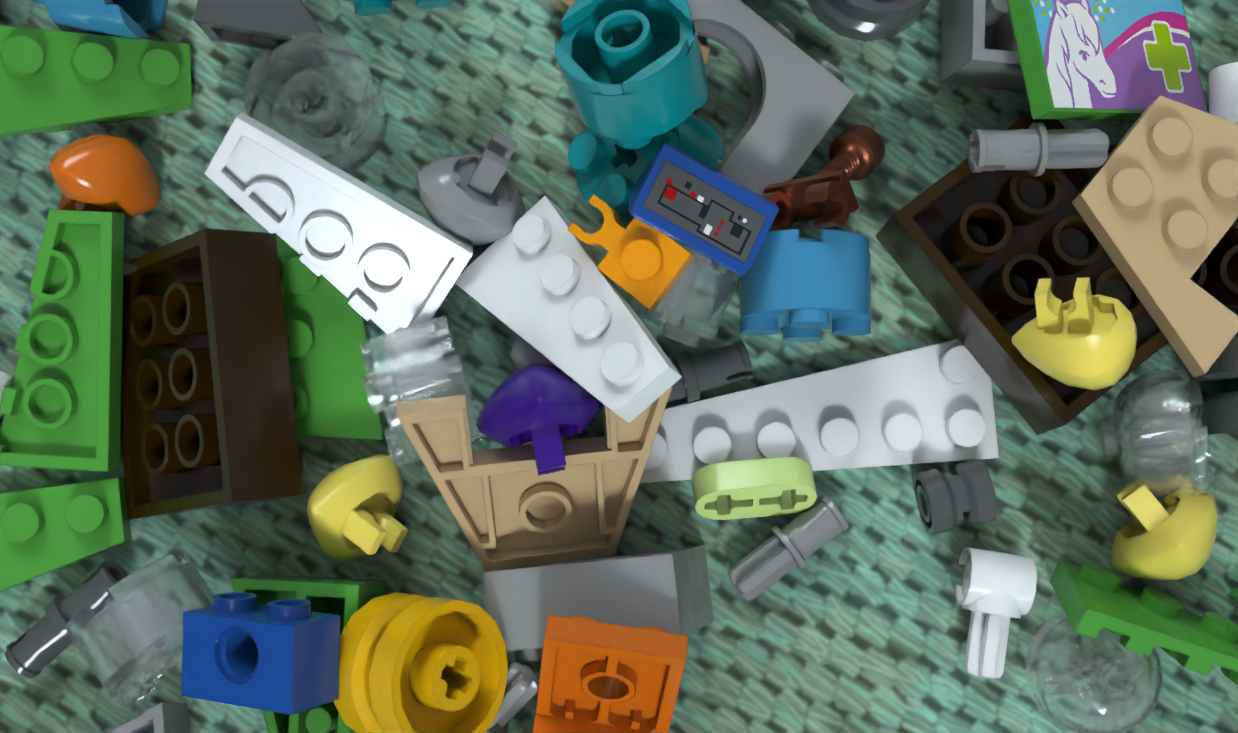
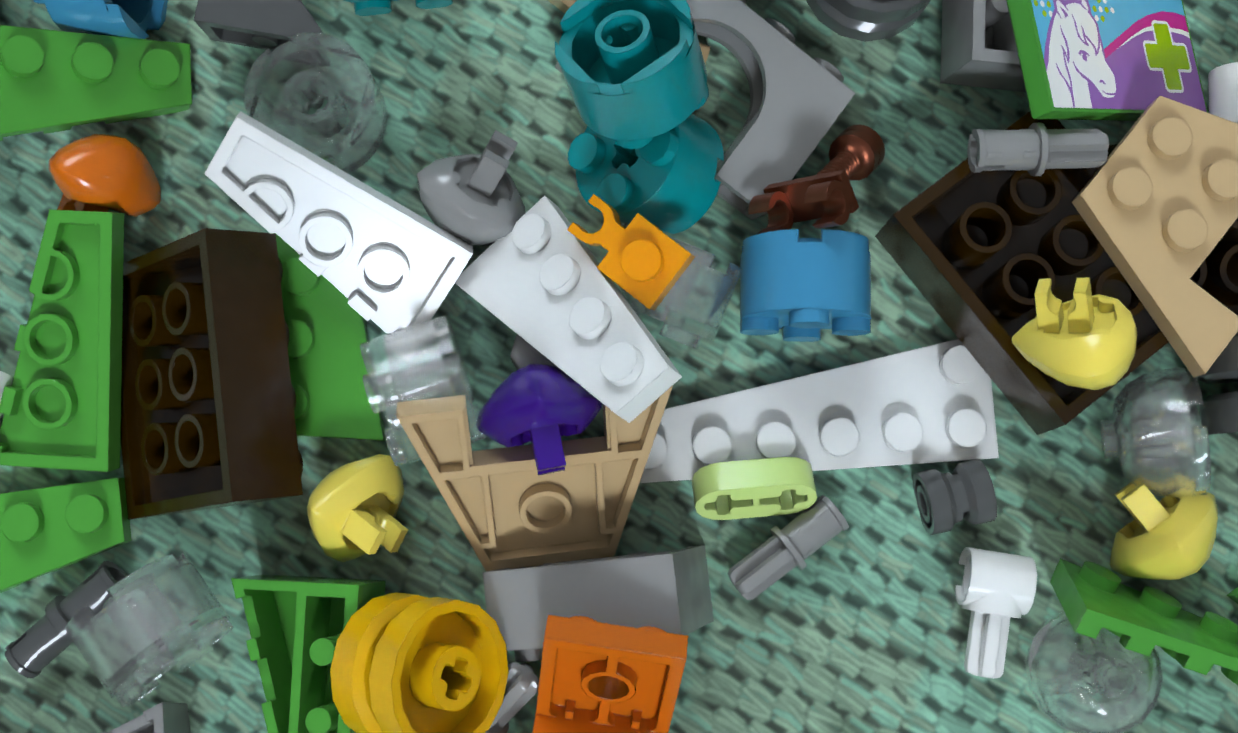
(261, 654): blue brick -> none
(702, 208): slope -> none
(710, 370): dark grey pin -> none

